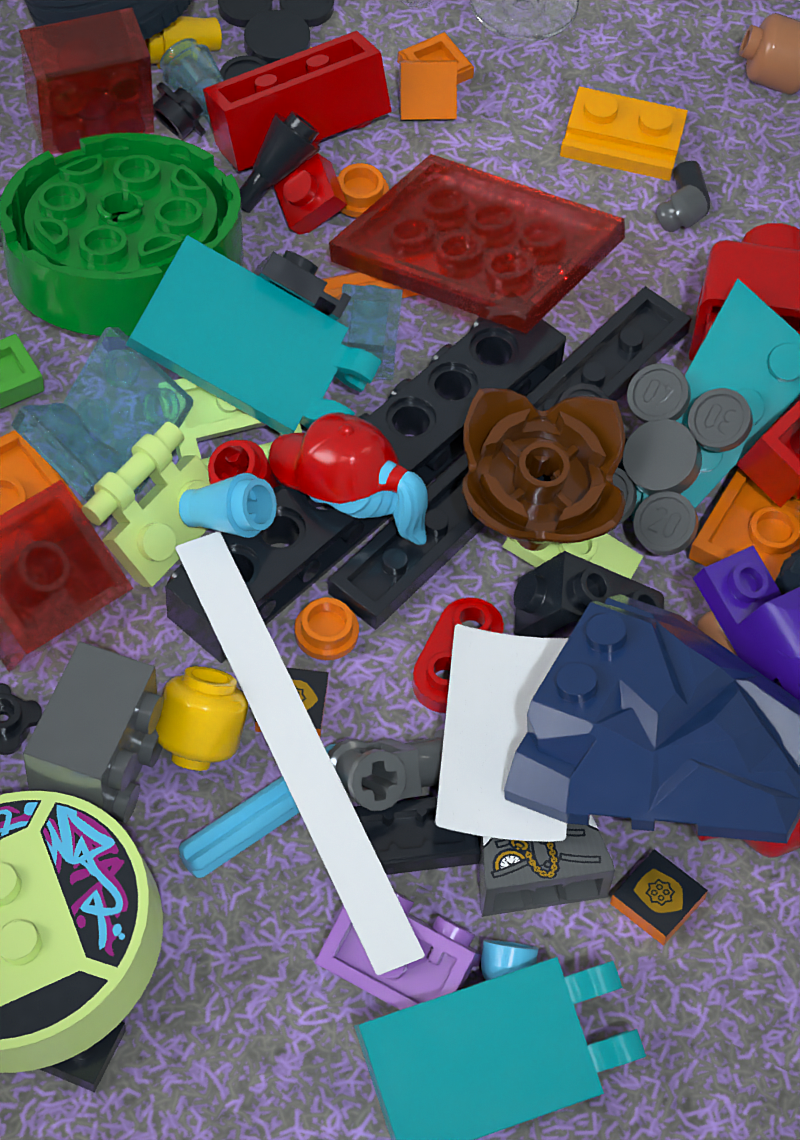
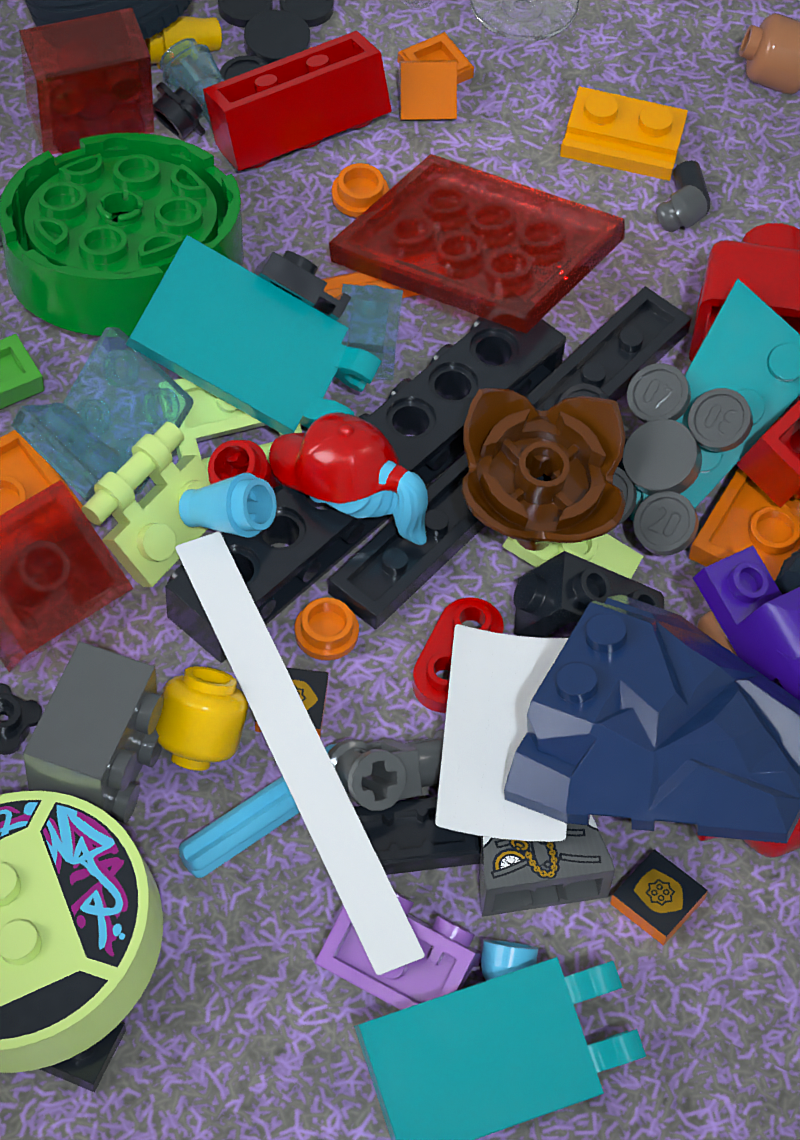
(284, 149): black cone -> none
(310, 195): red plate -> none

